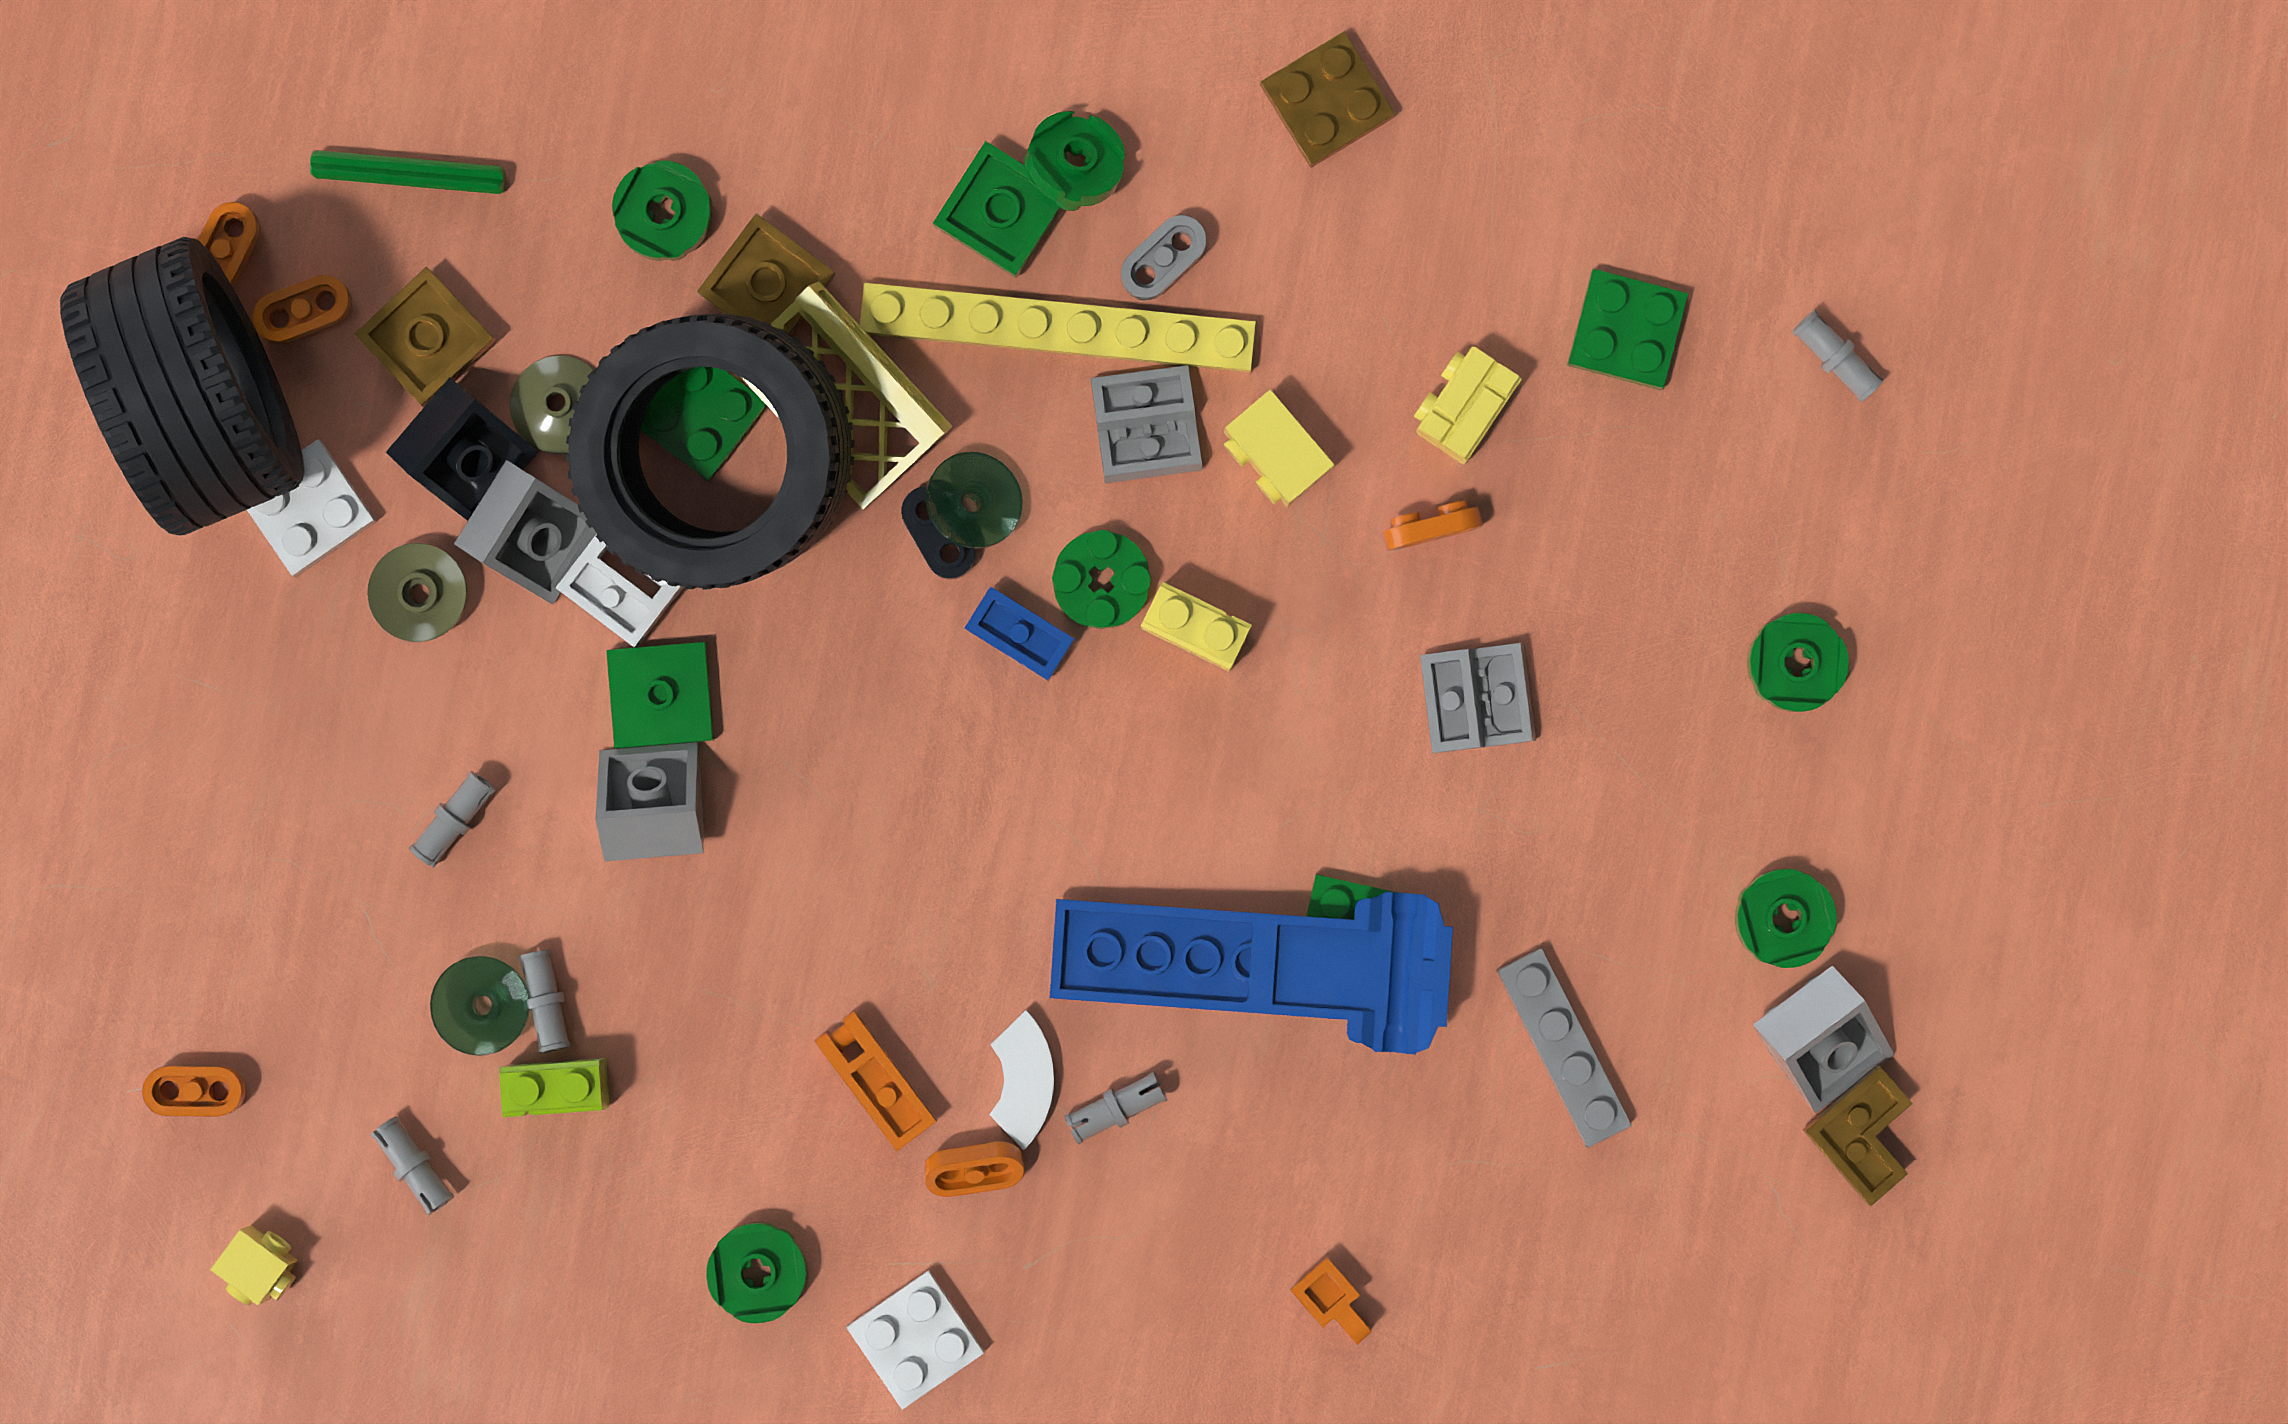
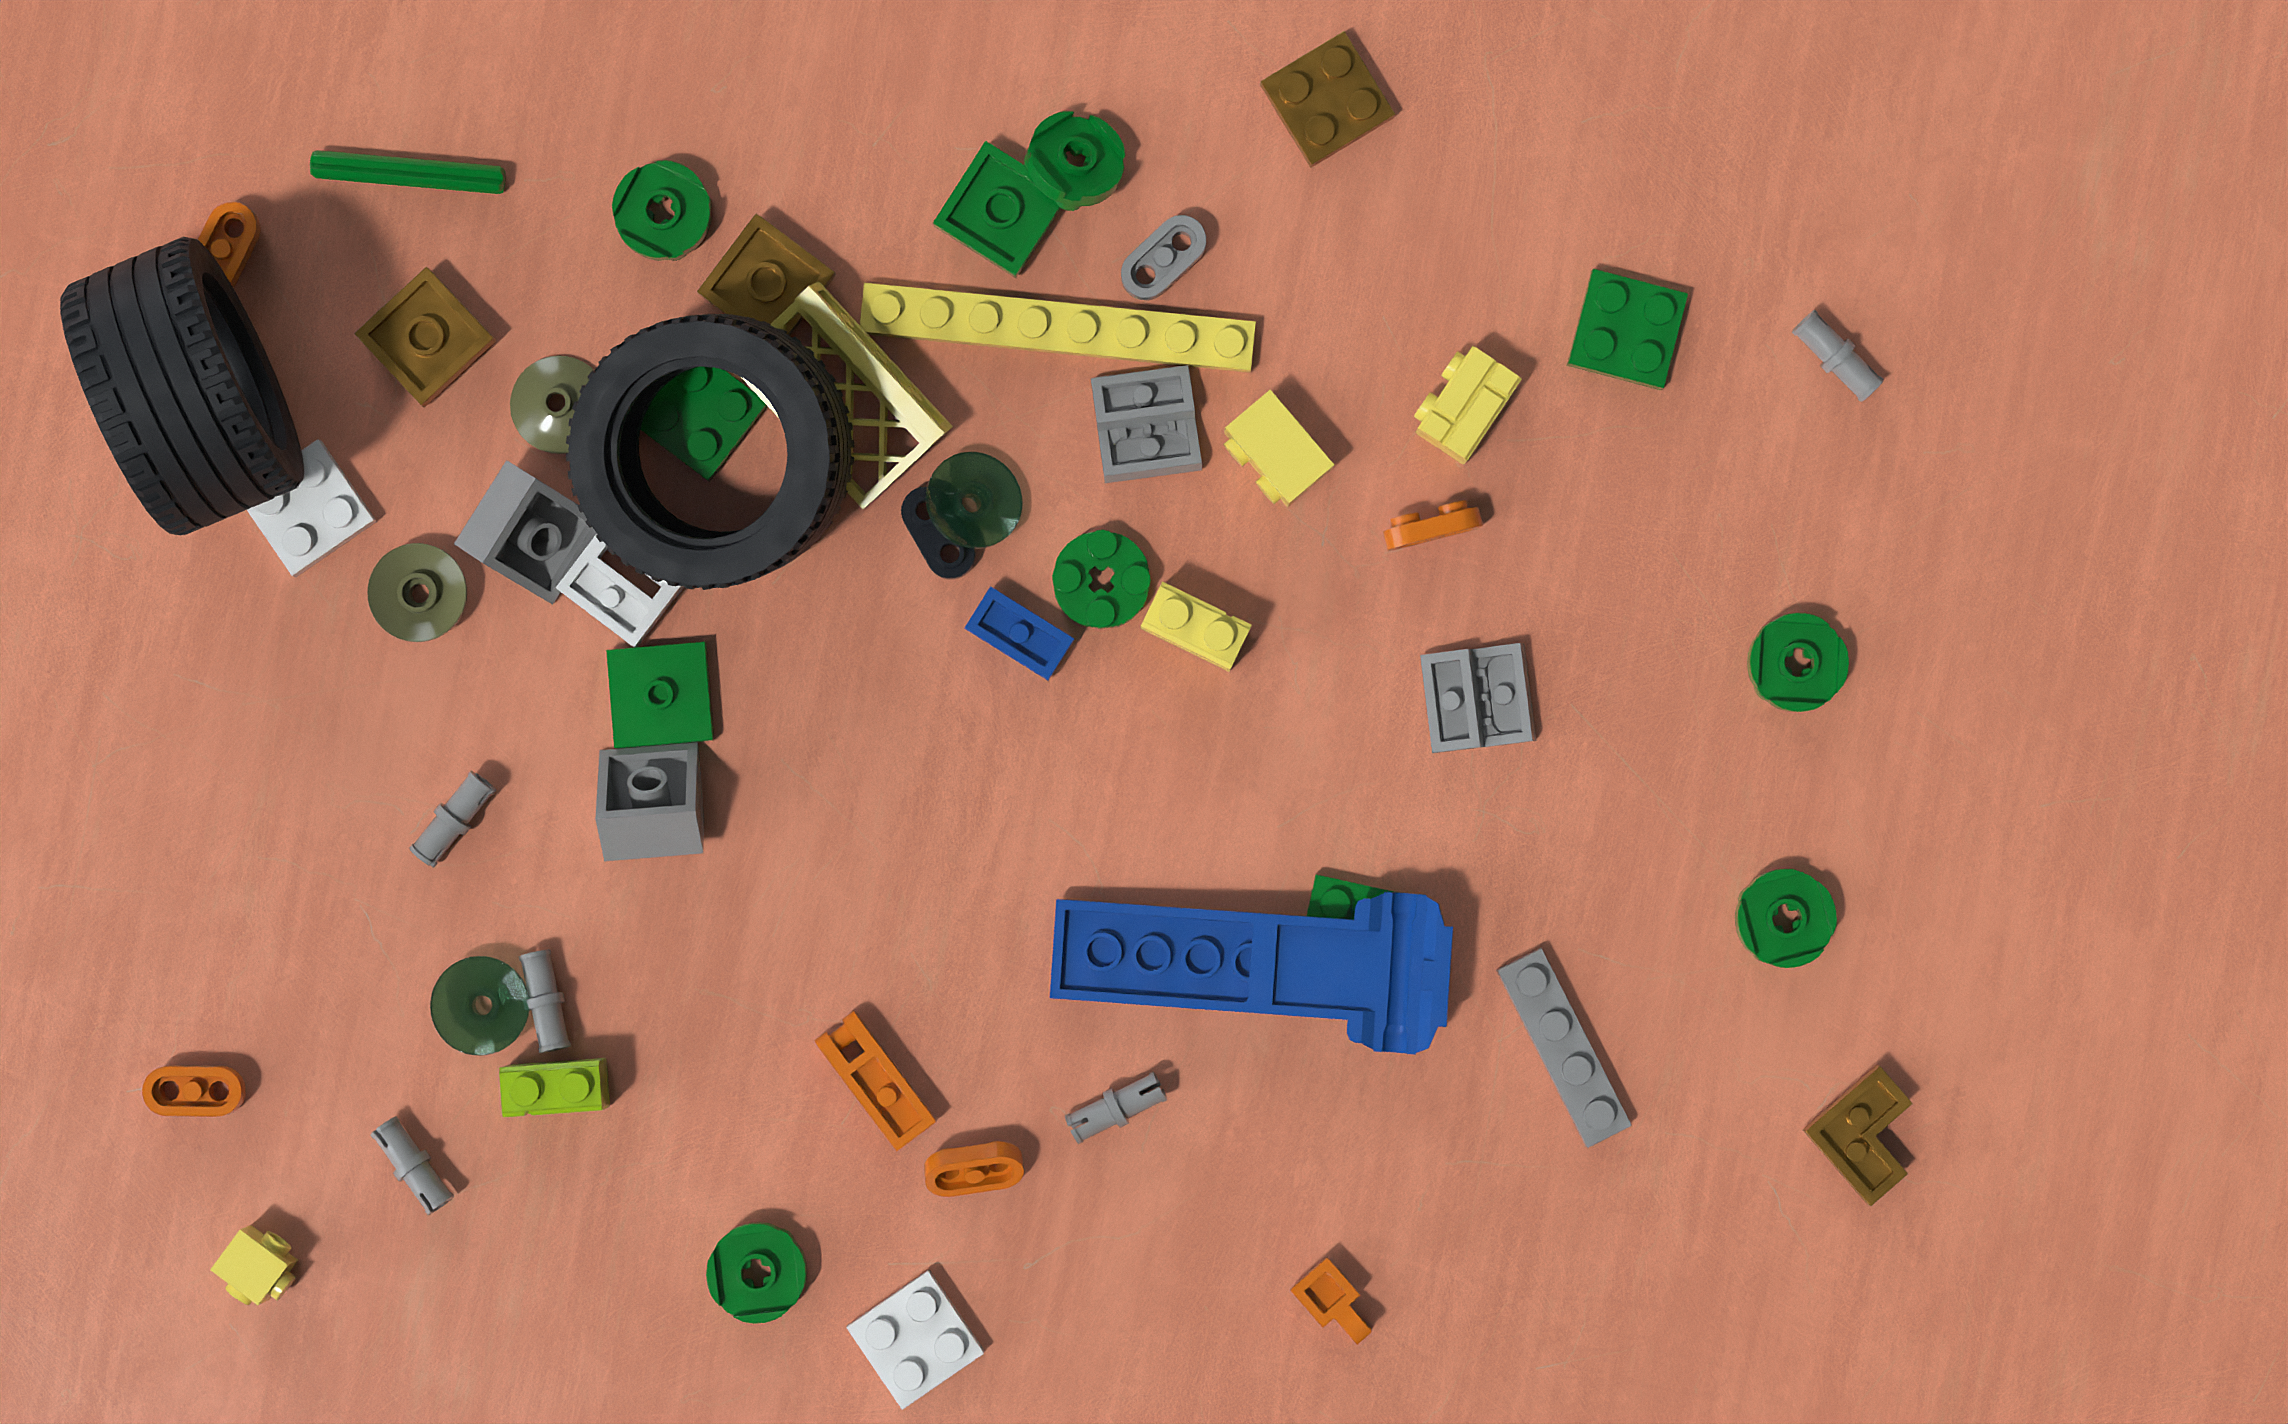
(303, 307): orange plate -> none
(458, 448): black slope -> none
(1027, 1079): white tile -> none
(1824, 1038): light grey slope -> none

